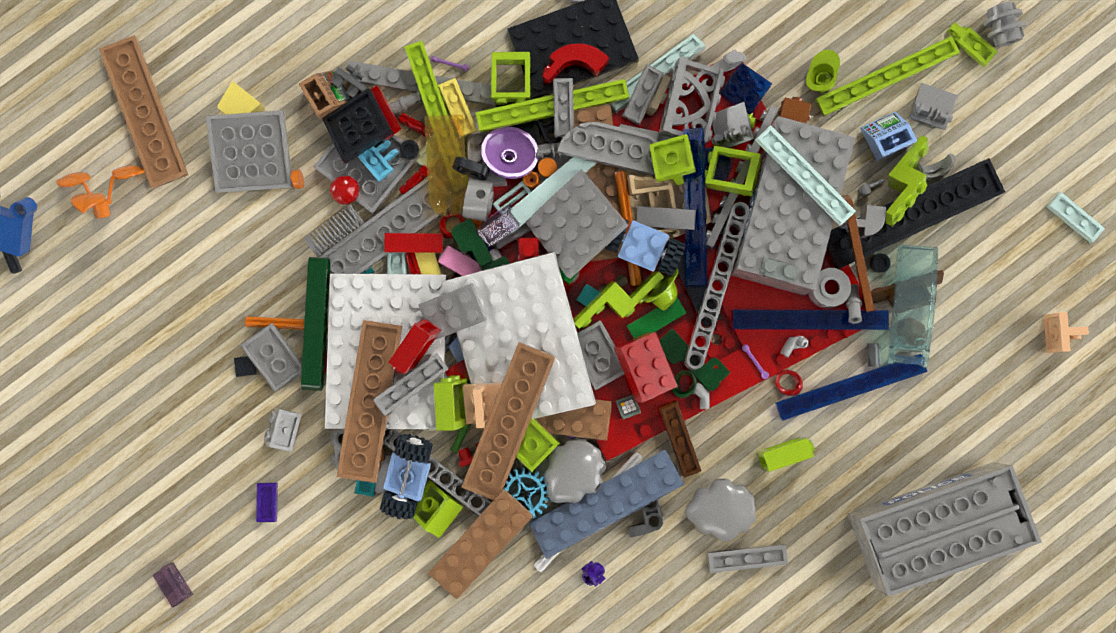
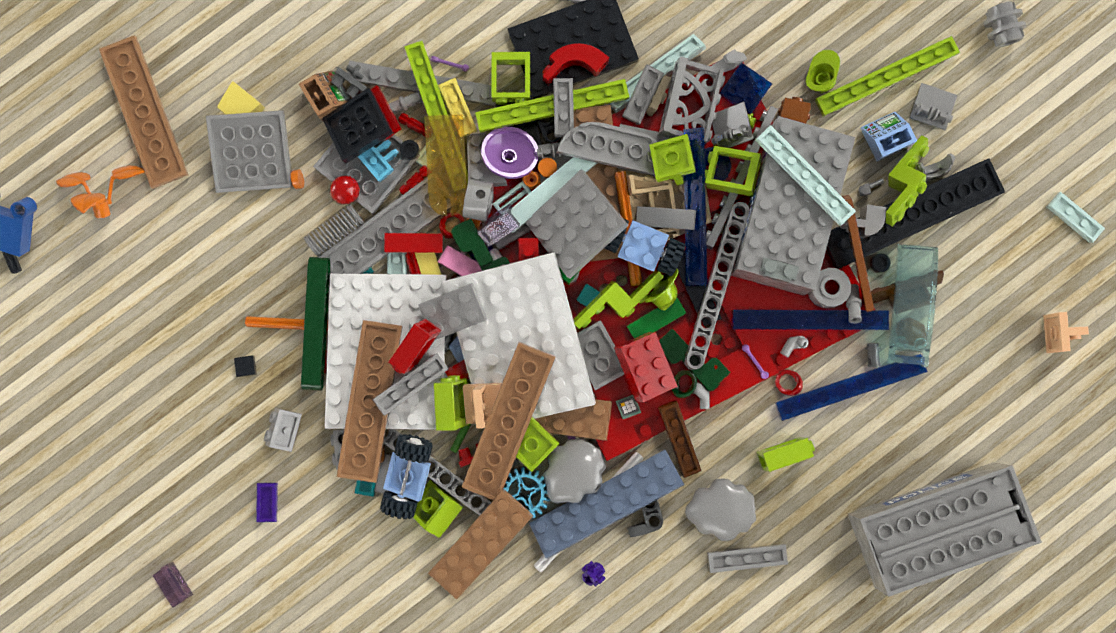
(273, 356): light grey tile -> none
(471, 168): black beam -> none
(972, 44): lime hinge -> none

